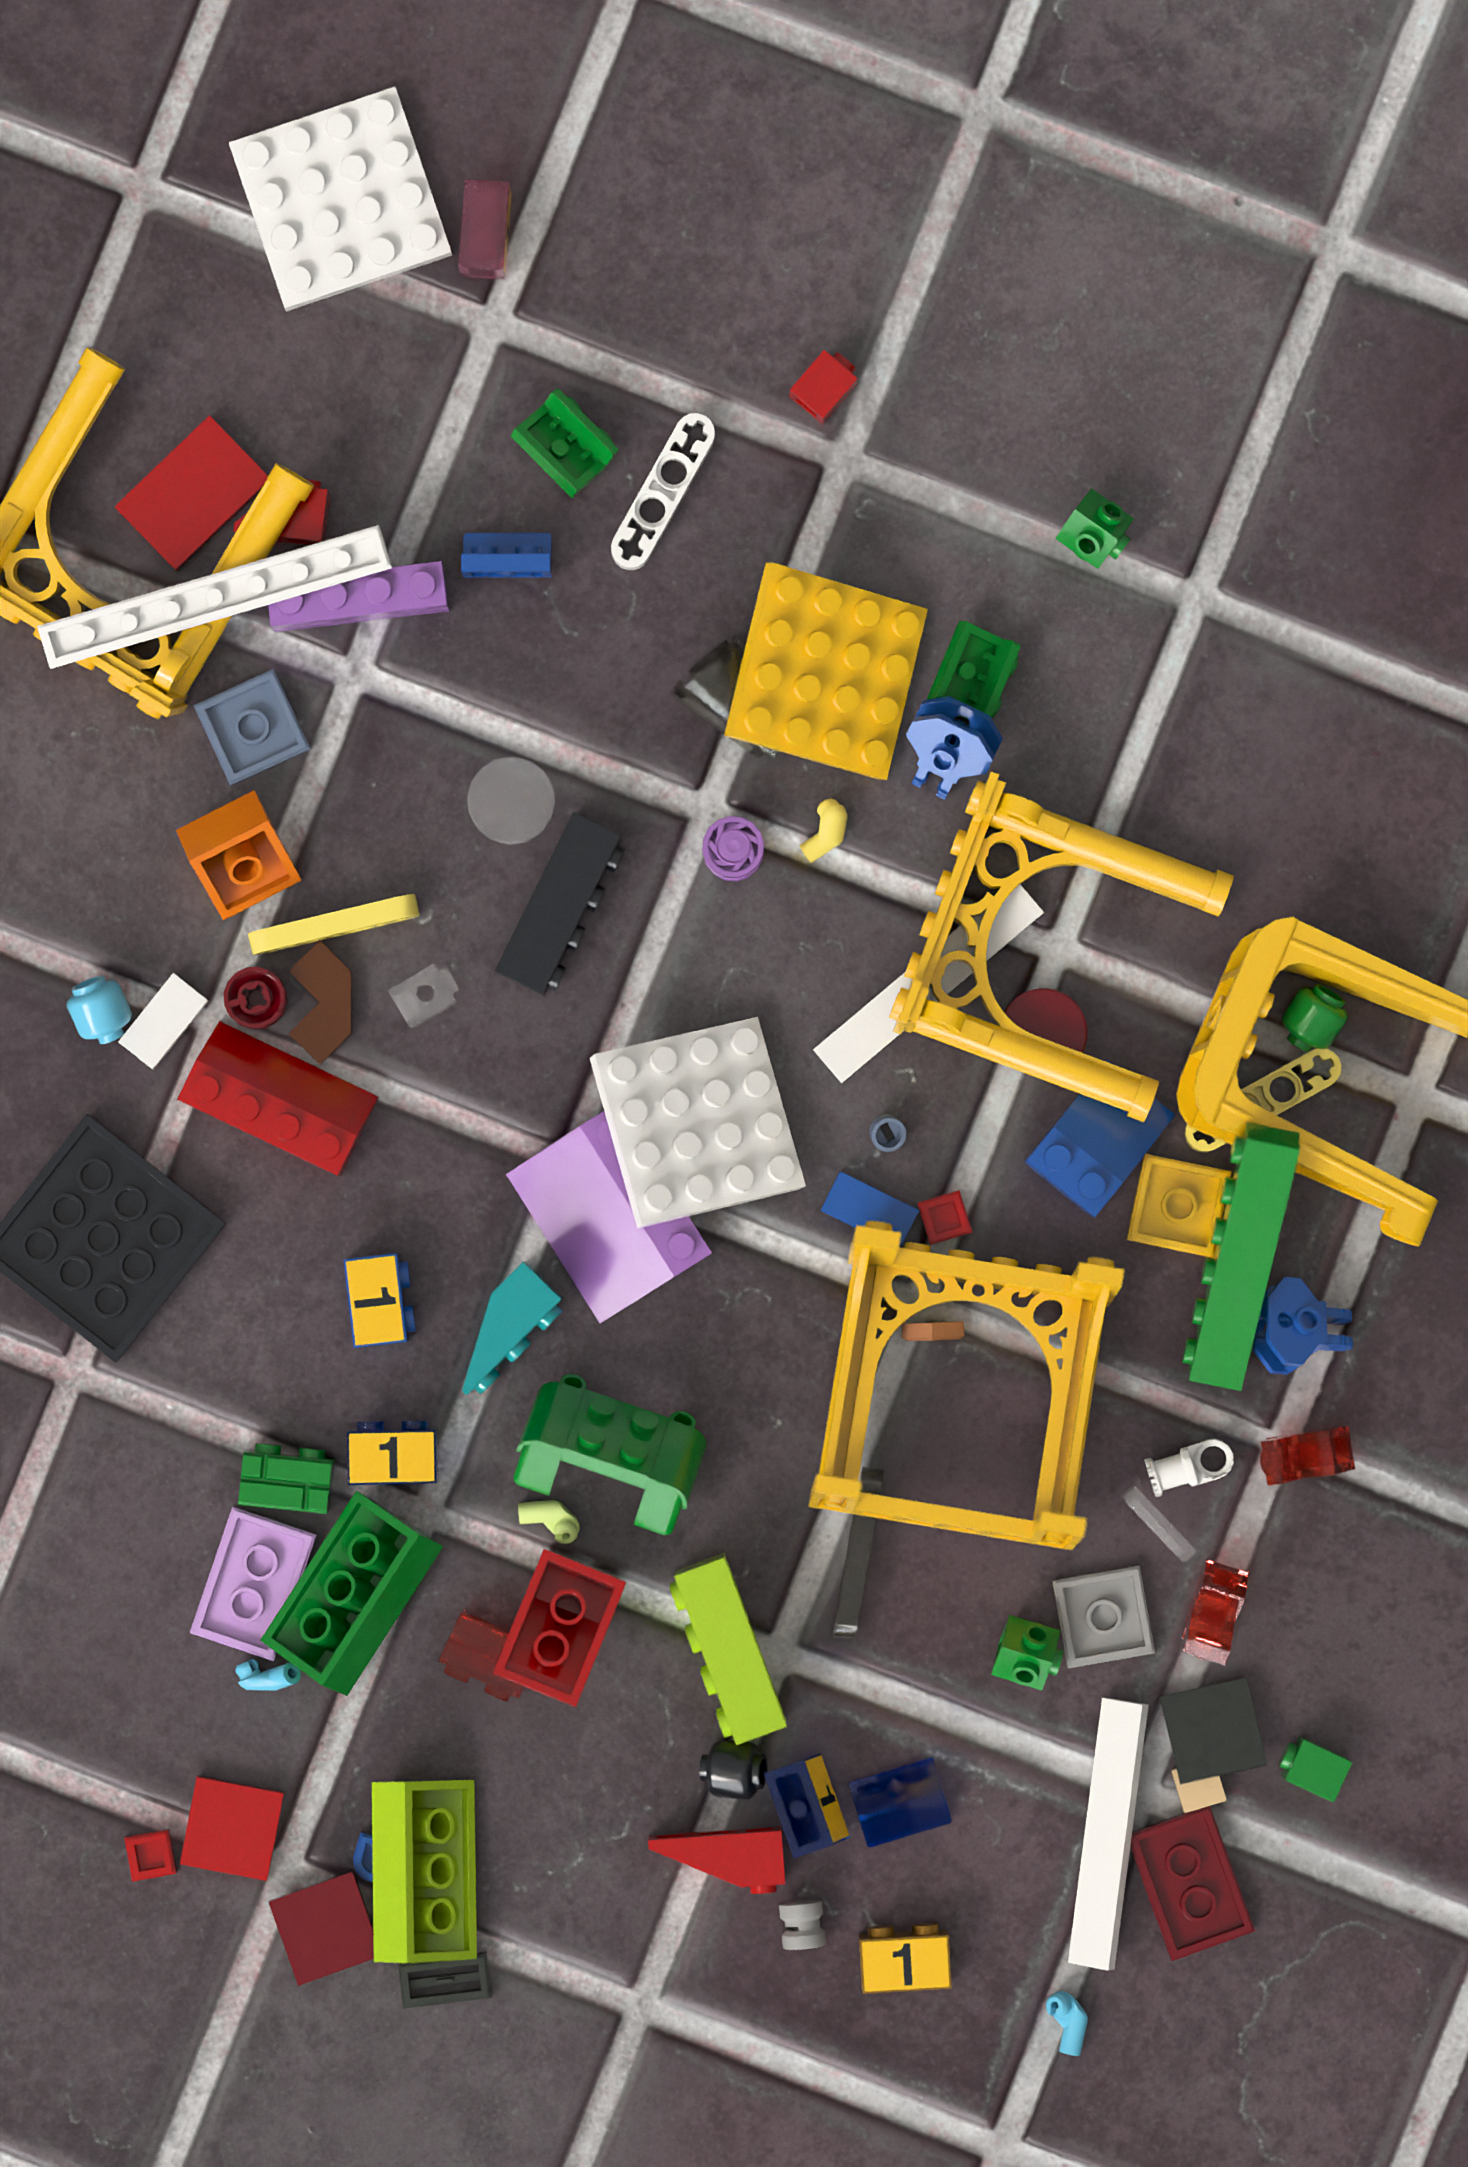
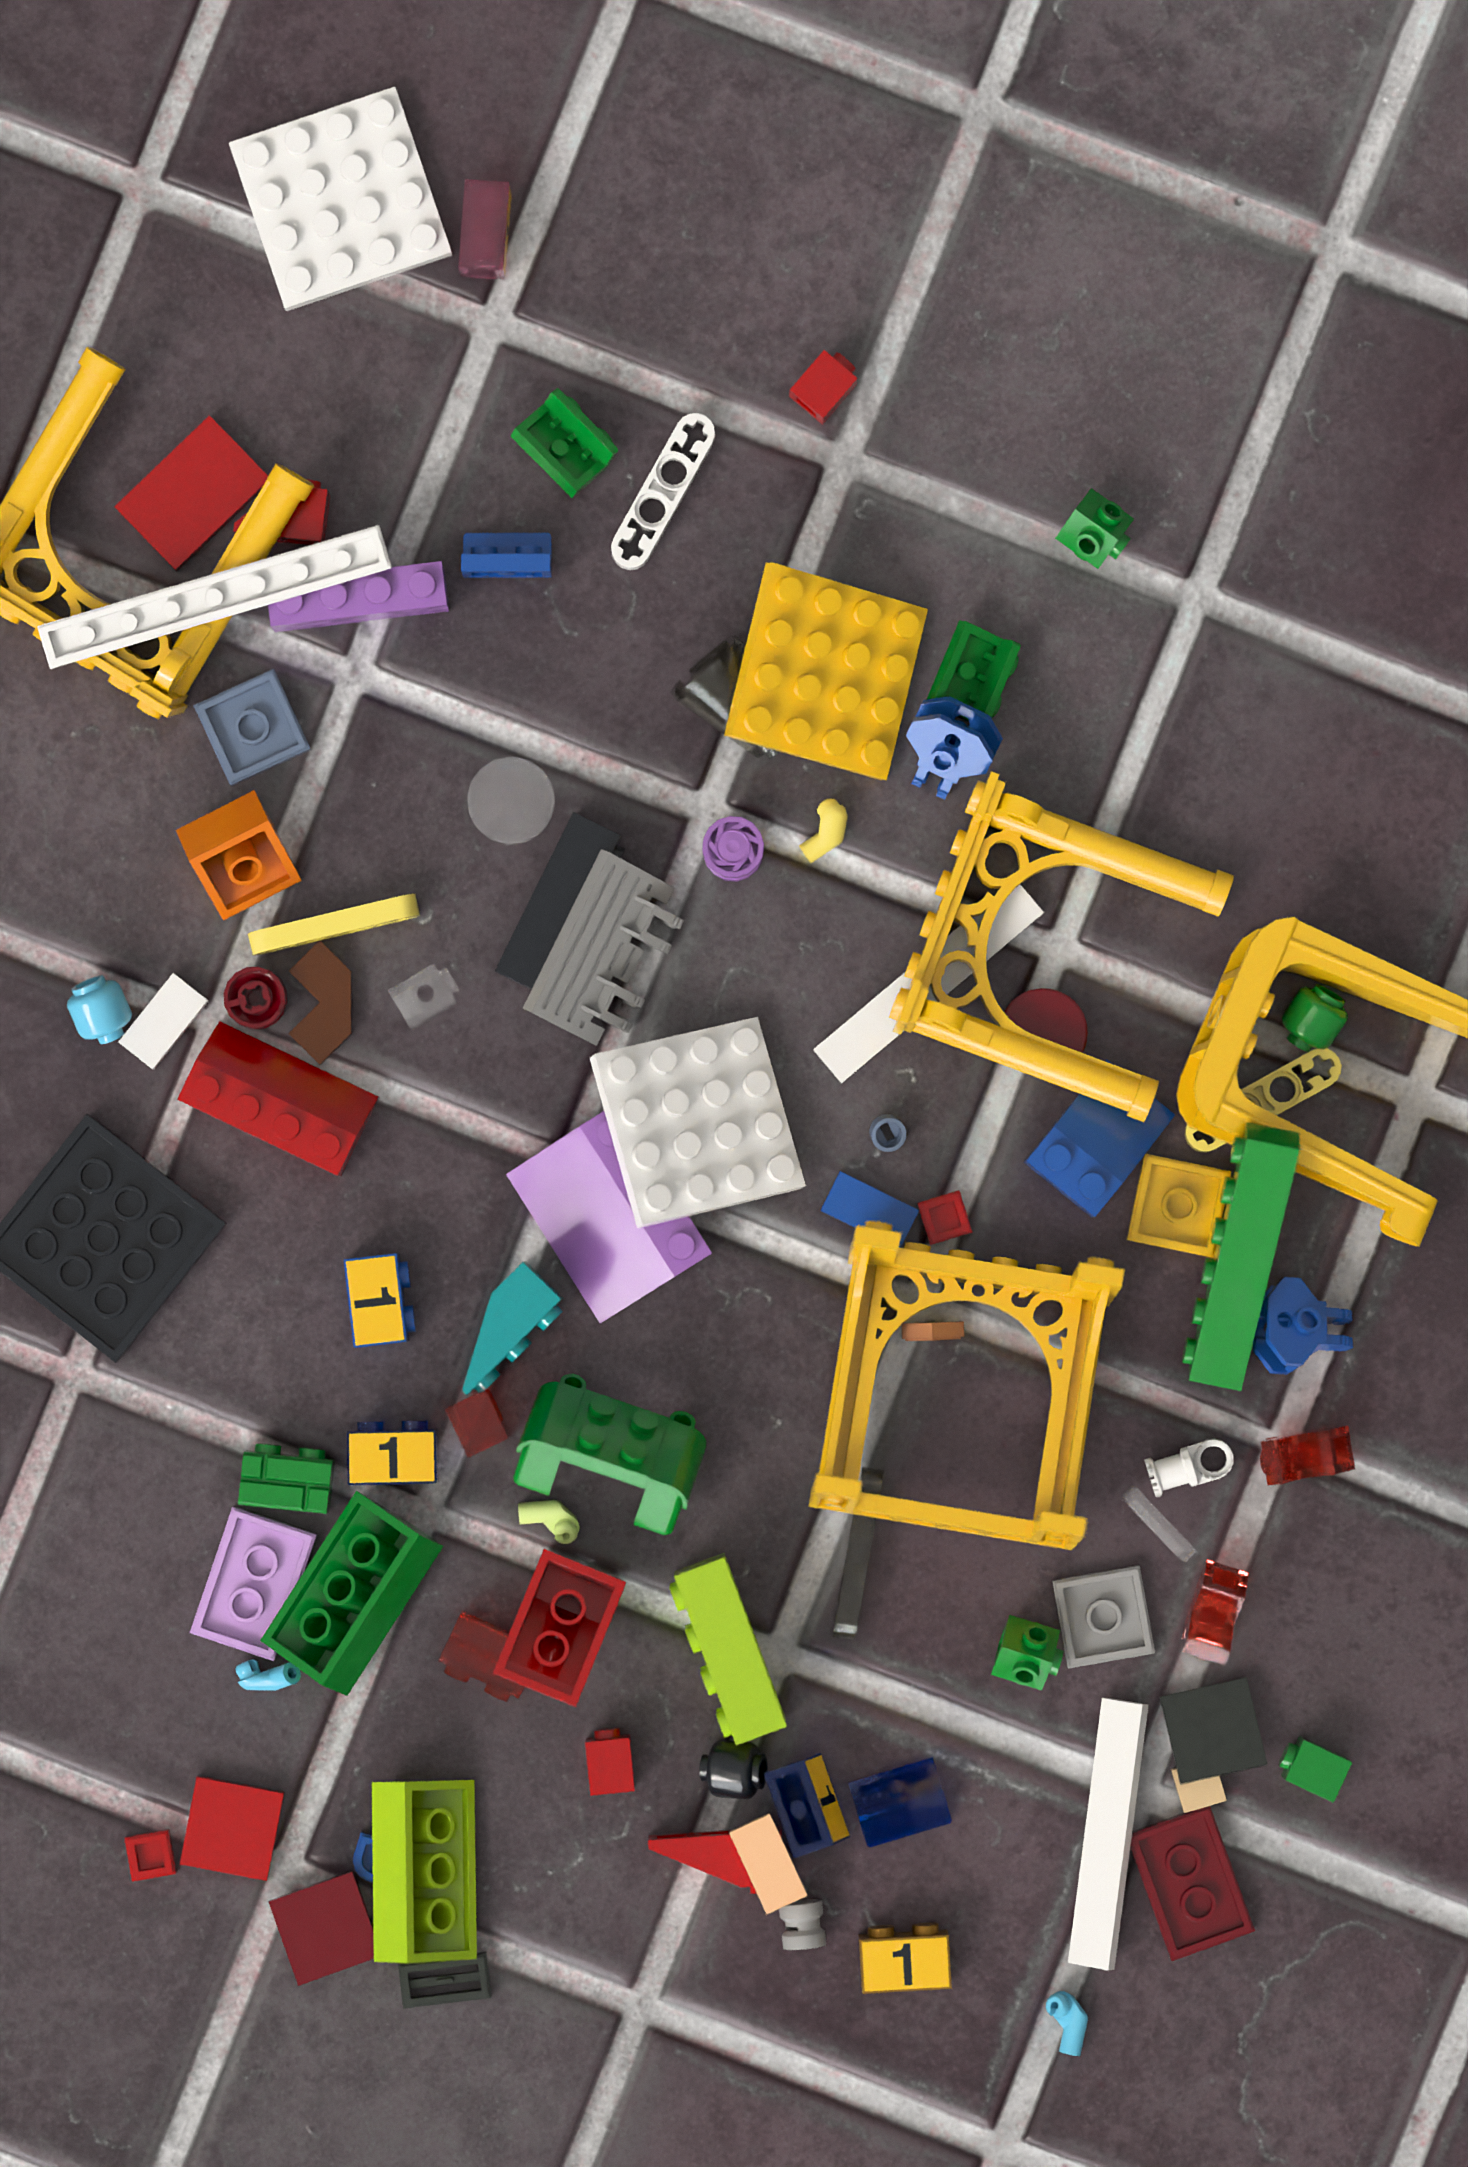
(478, 1422): none -> clear red panel
(598, 947): none -> light grey hinge
(609, 1762): none -> red brick
(768, 1863): none -> light nougat tile

